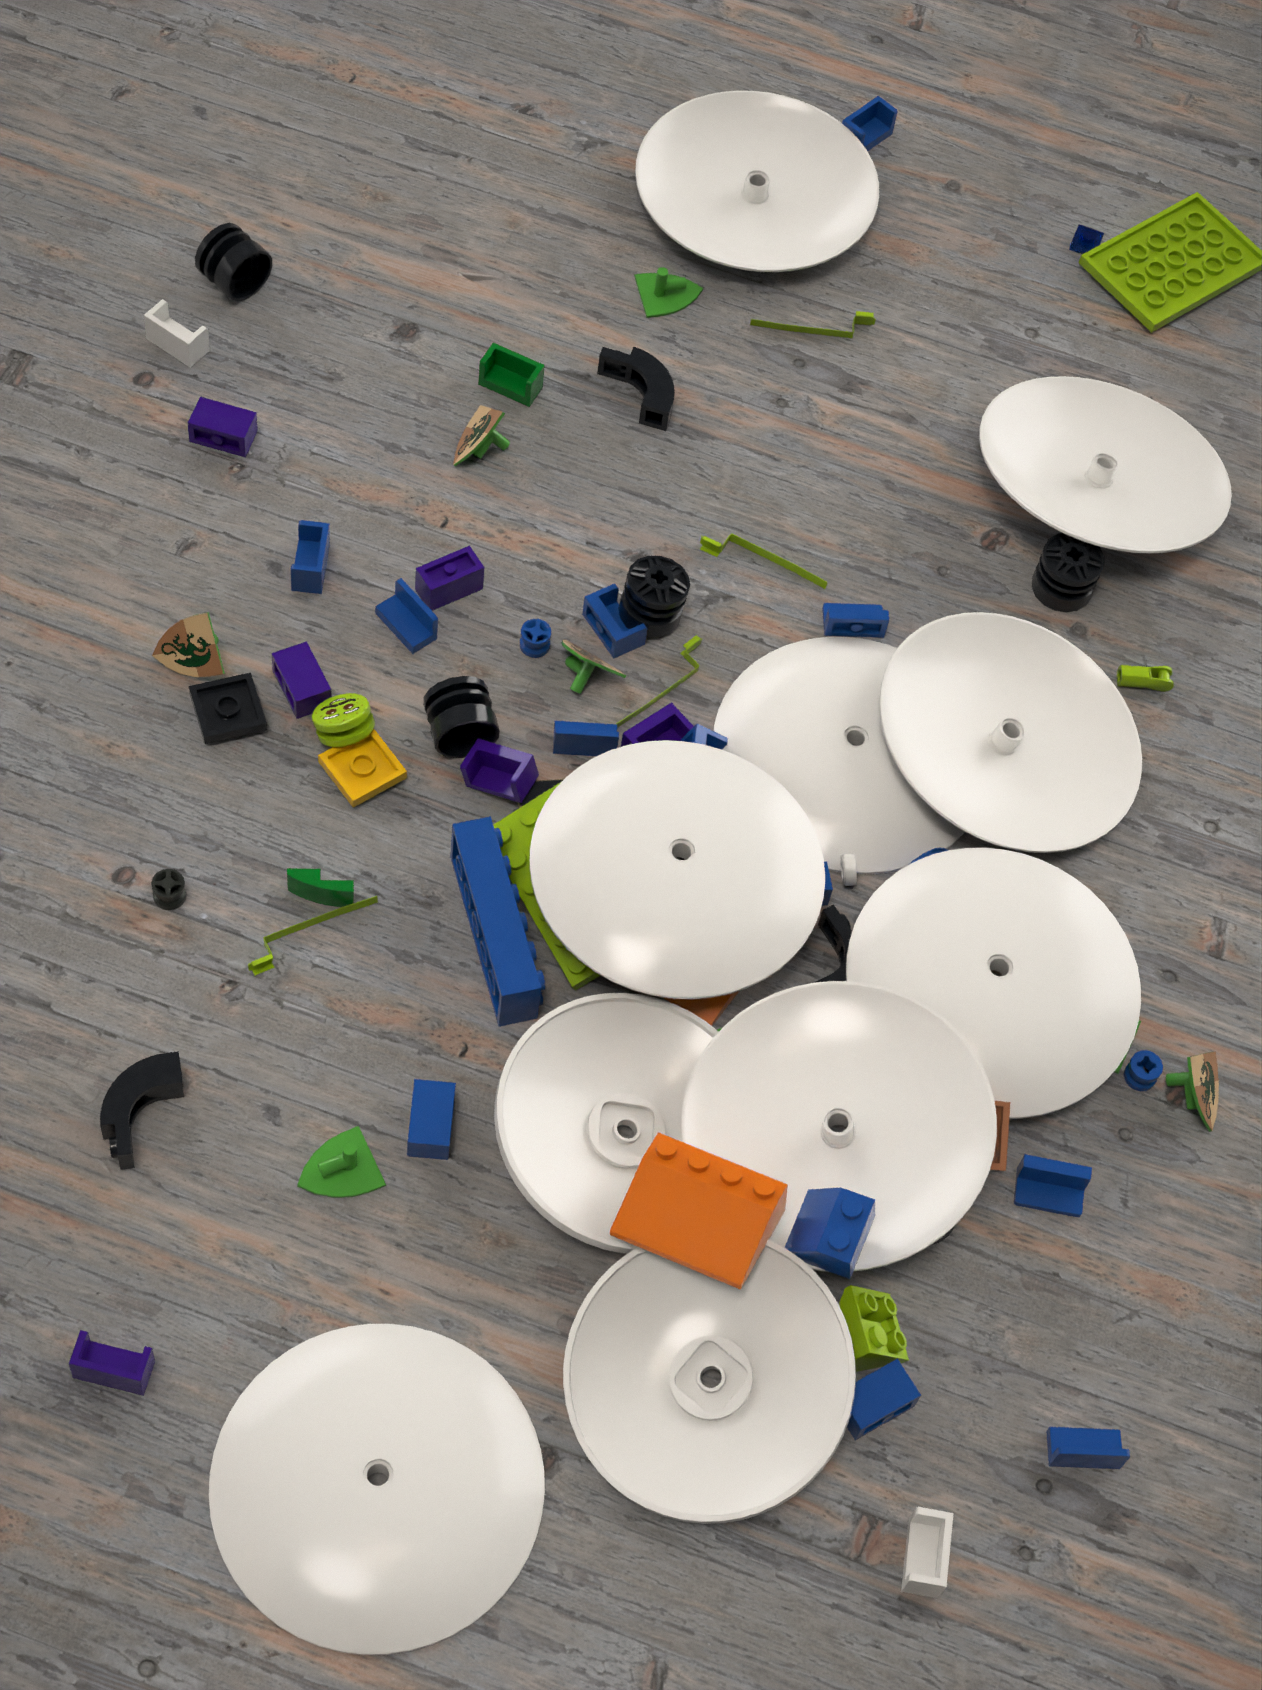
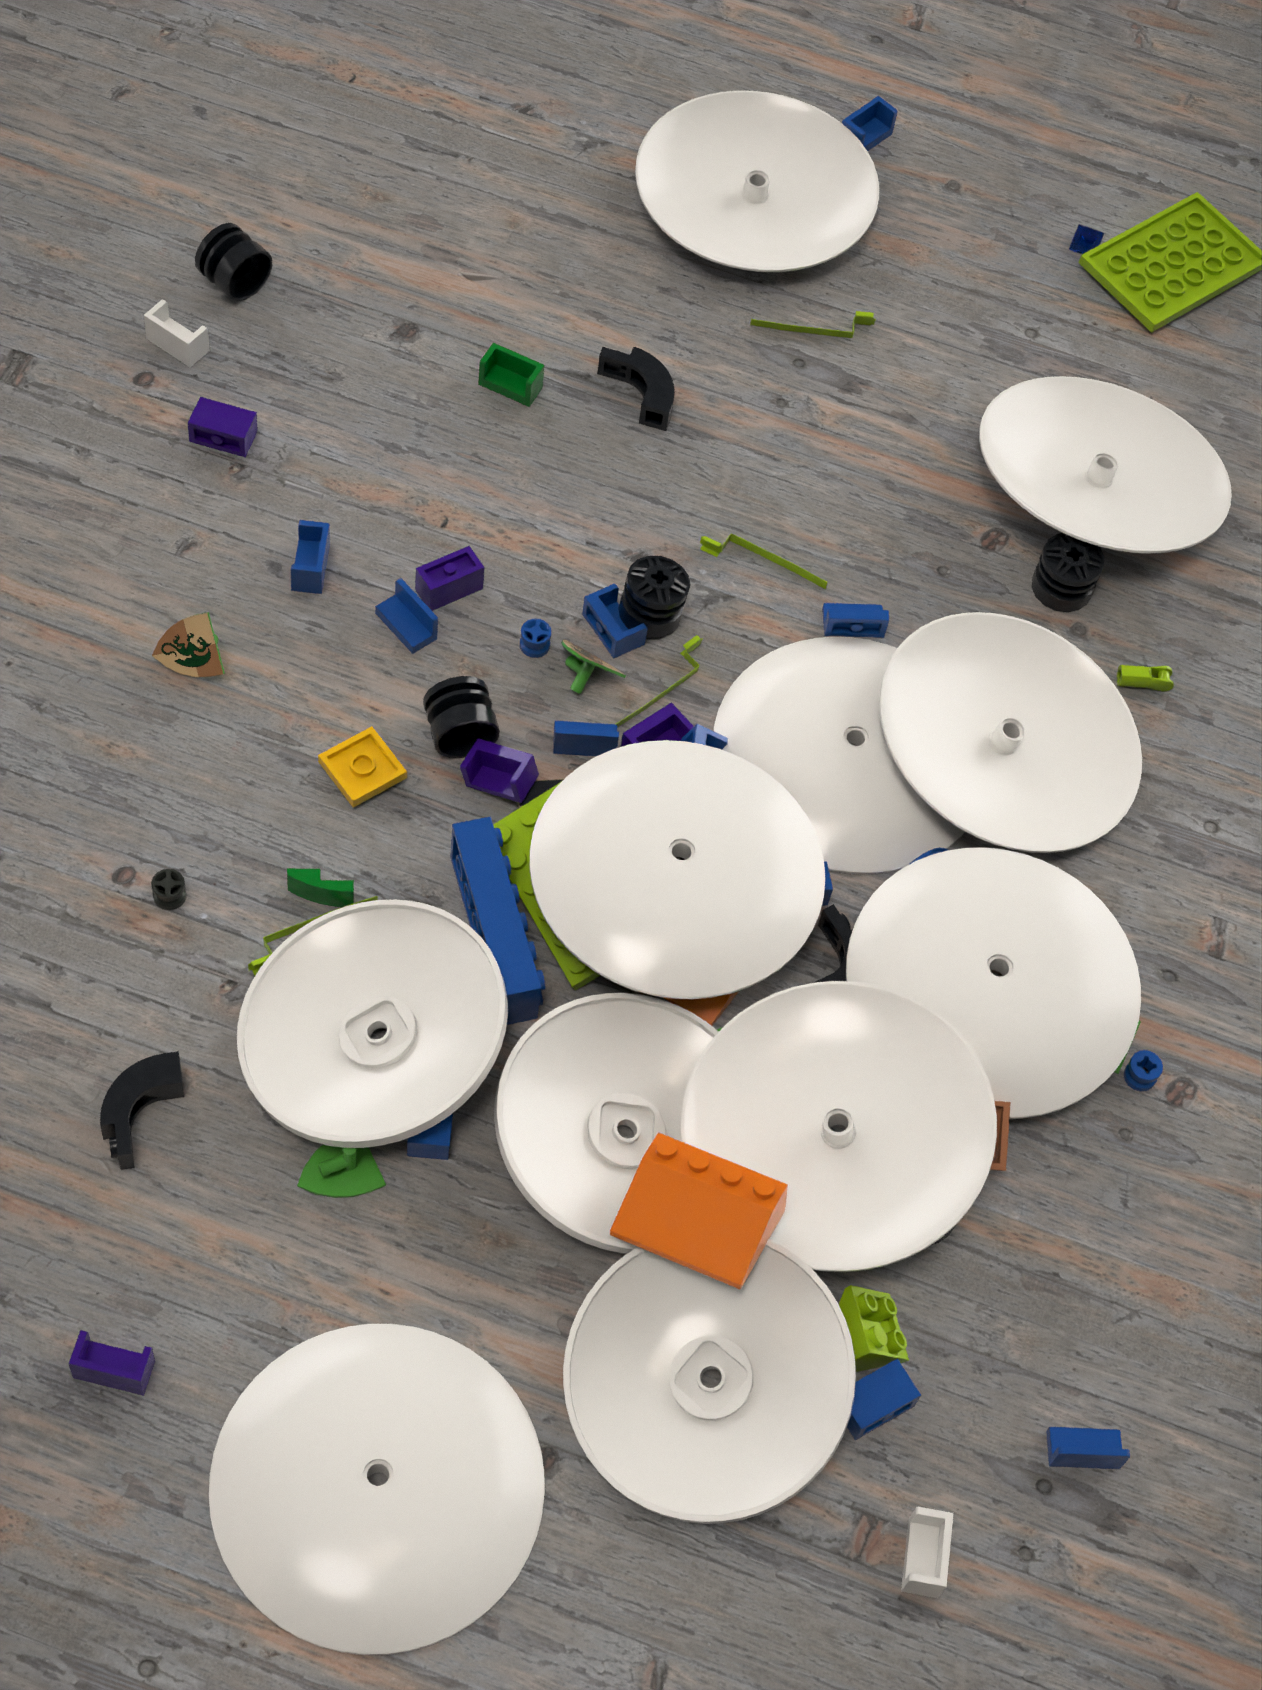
(227, 708): black plate -> none
(300, 678): dark purple panel -> none
(343, 720): lime head -> none
(363, 970): none -> white dish
(480, 435): shield -> none
(665, 292): bright green shield -> none
(832, 1229): blue slope -> none
(848, 870): white tile -> none
(1051, 1185): blue panel -> none
(1200, 1086): shield -> none

